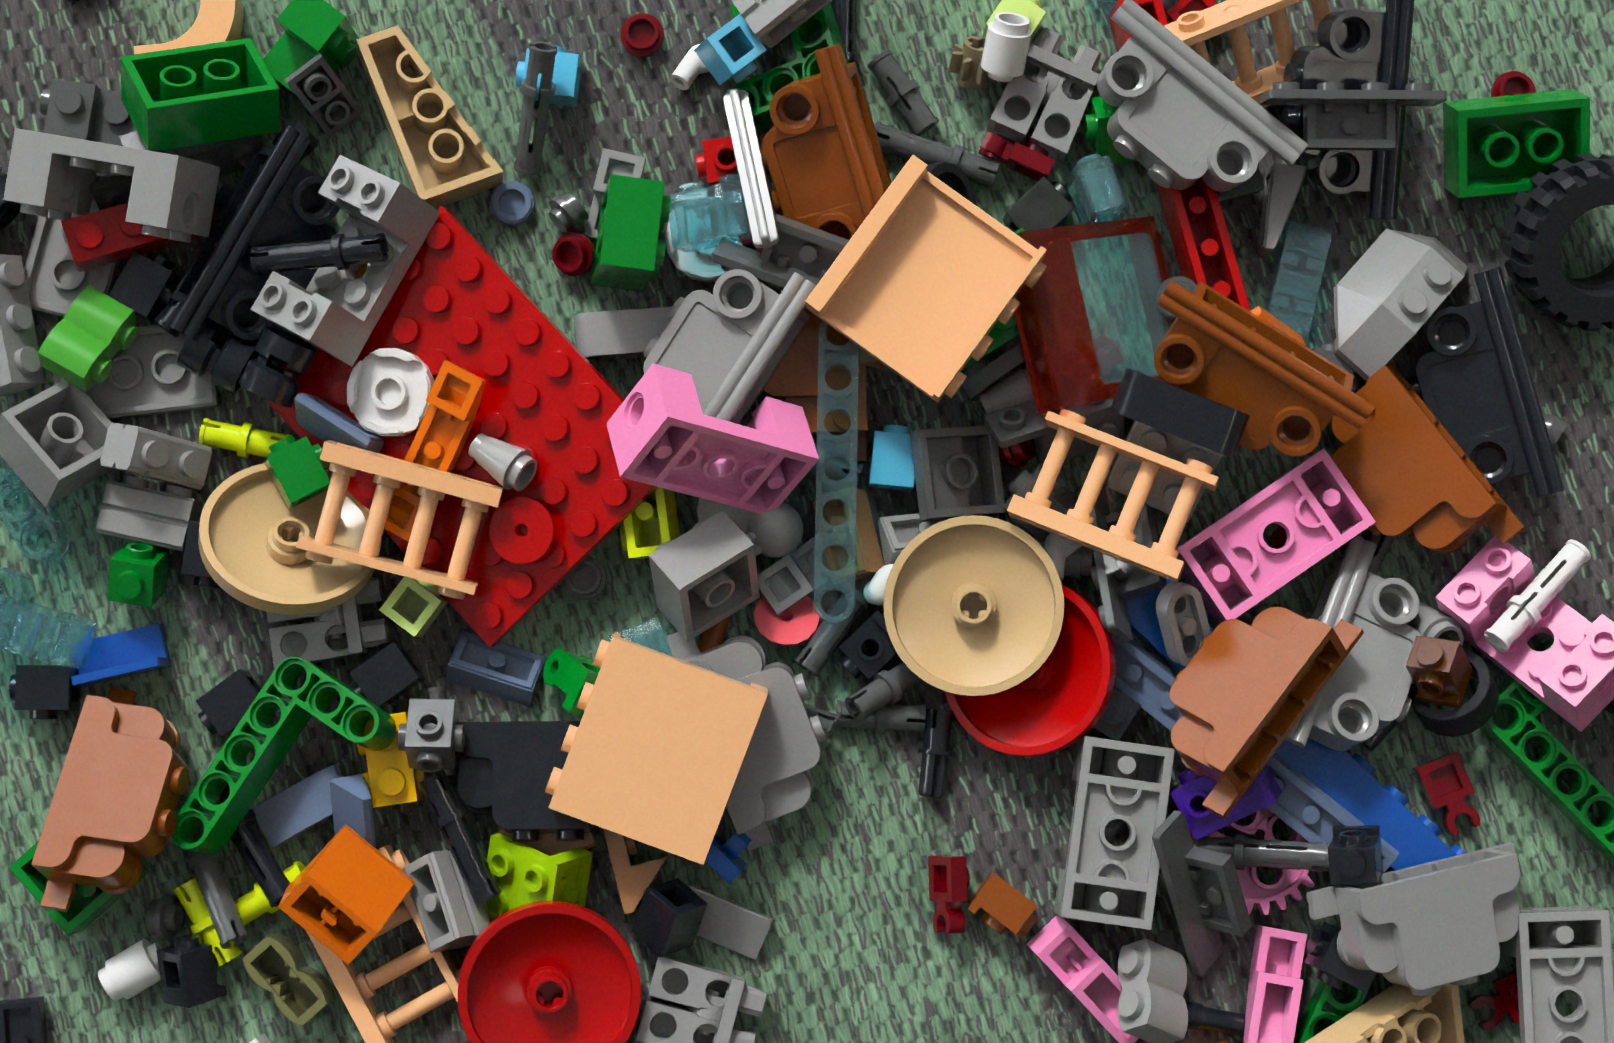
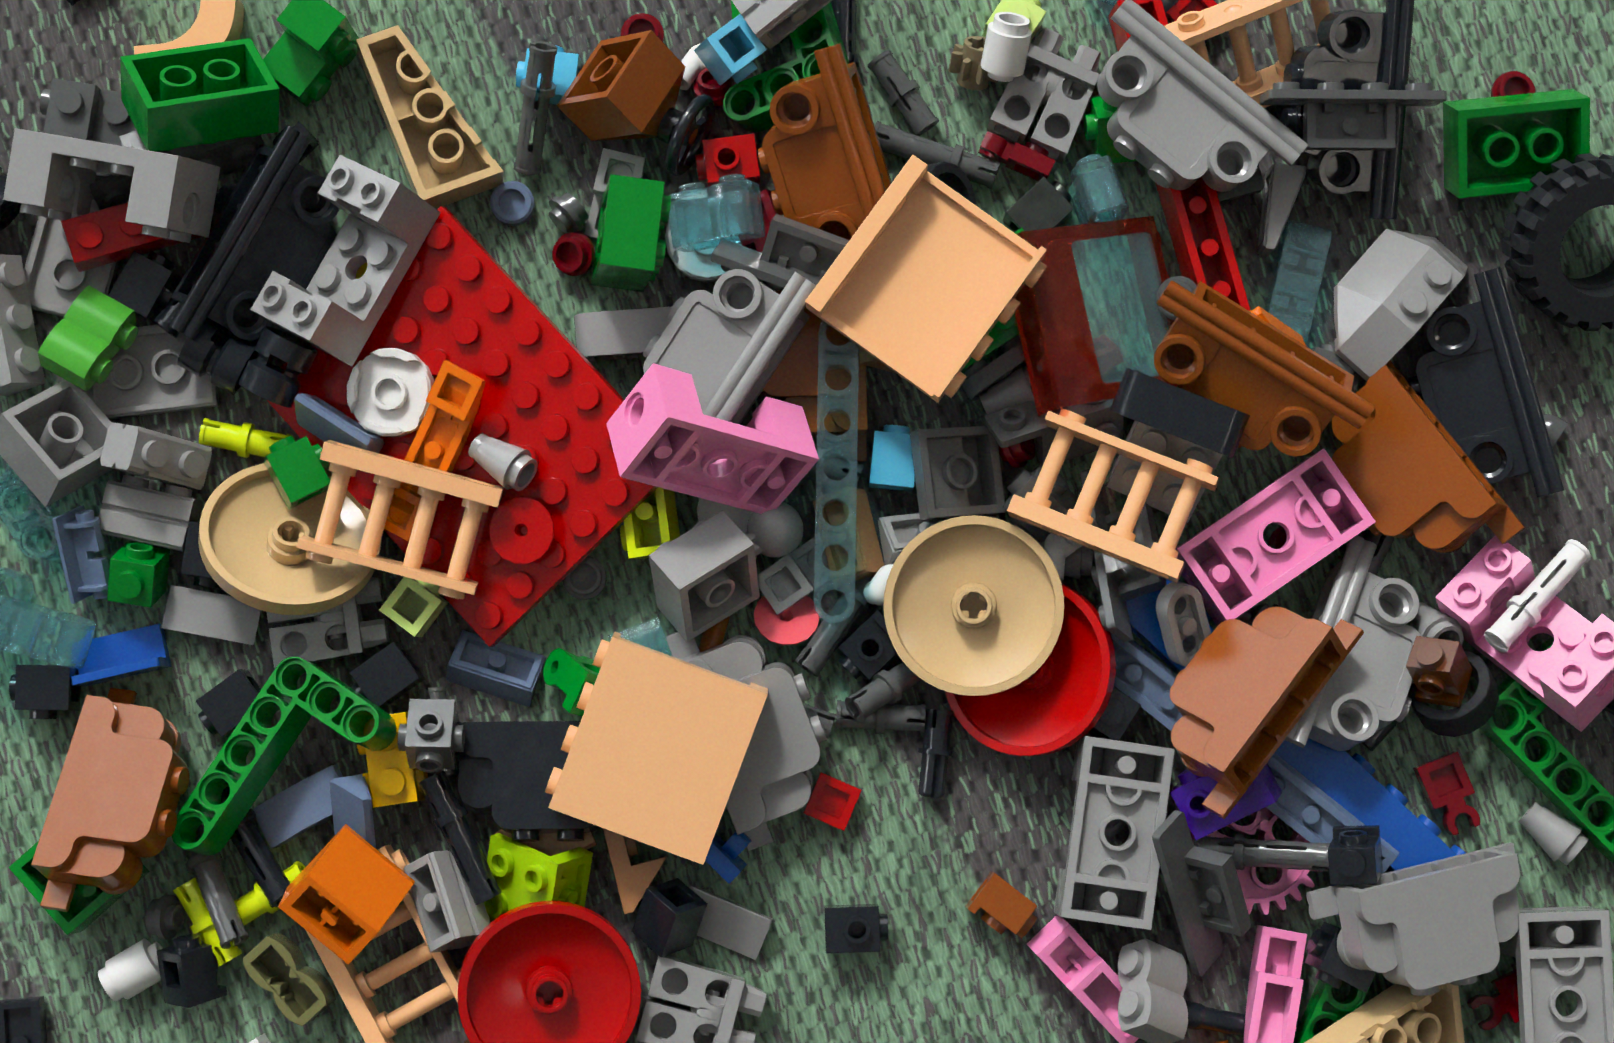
(77, 539): none -> sand blue hinge
(209, 615): none -> light grey slope
(324, 95): dark grey slope -> none
(336, 252): black pin -> none
(632, 94): none -> dark orange piece
(708, 85): none -> dark red plate
(751, 169): axle -> none
(832, 801): none -> red plate
(854, 928): none -> black brick
(948, 887): dark red plate -> none
(1554, 834): none -> light grey cone

